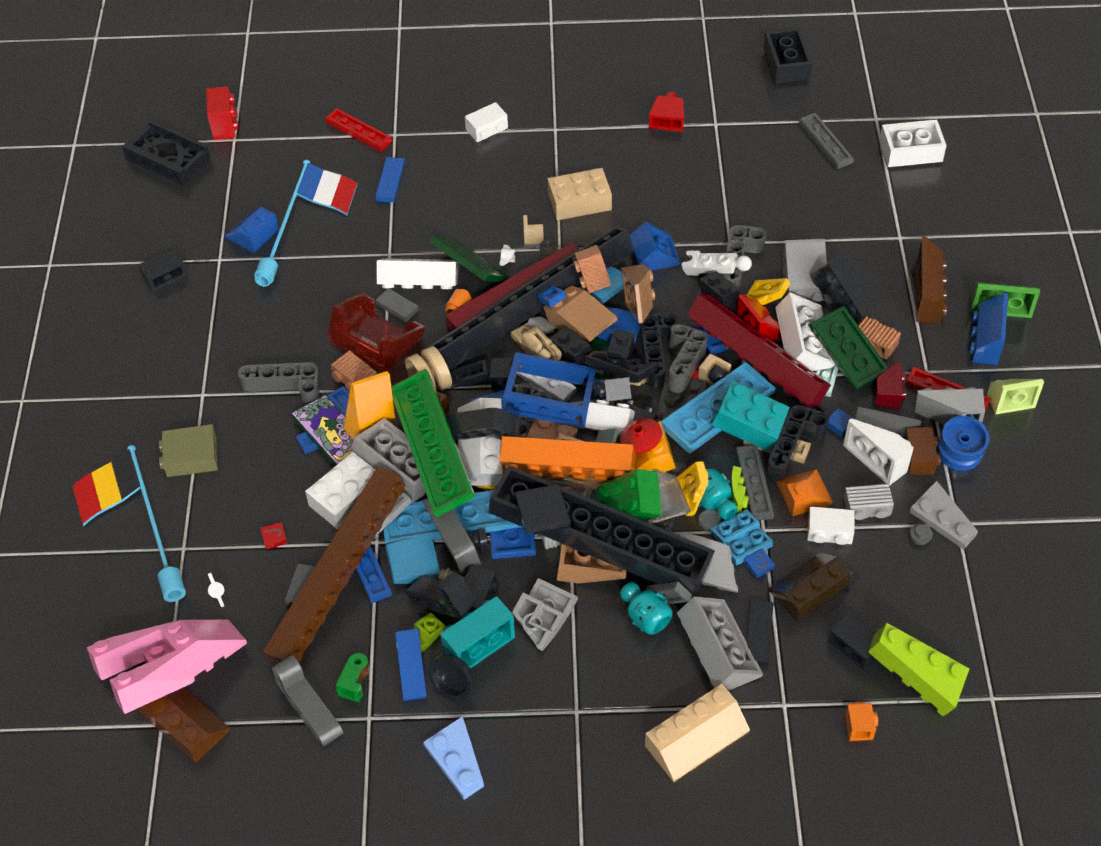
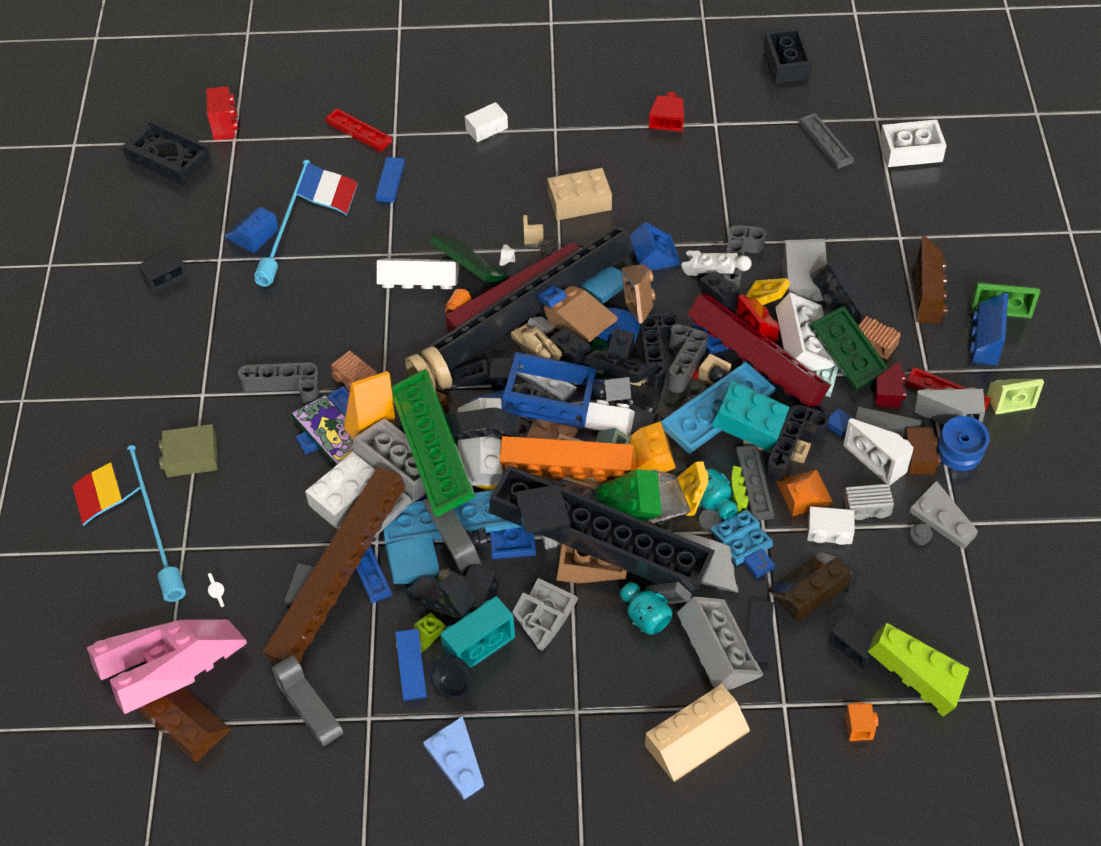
(273, 535): red tile -> none
(351, 677): green leg -> none
(368, 336): clear red windscreen -> none
(397, 305): dark grey tile -> none
(592, 268): nougat brick -> none
(642, 434): red dish -> none

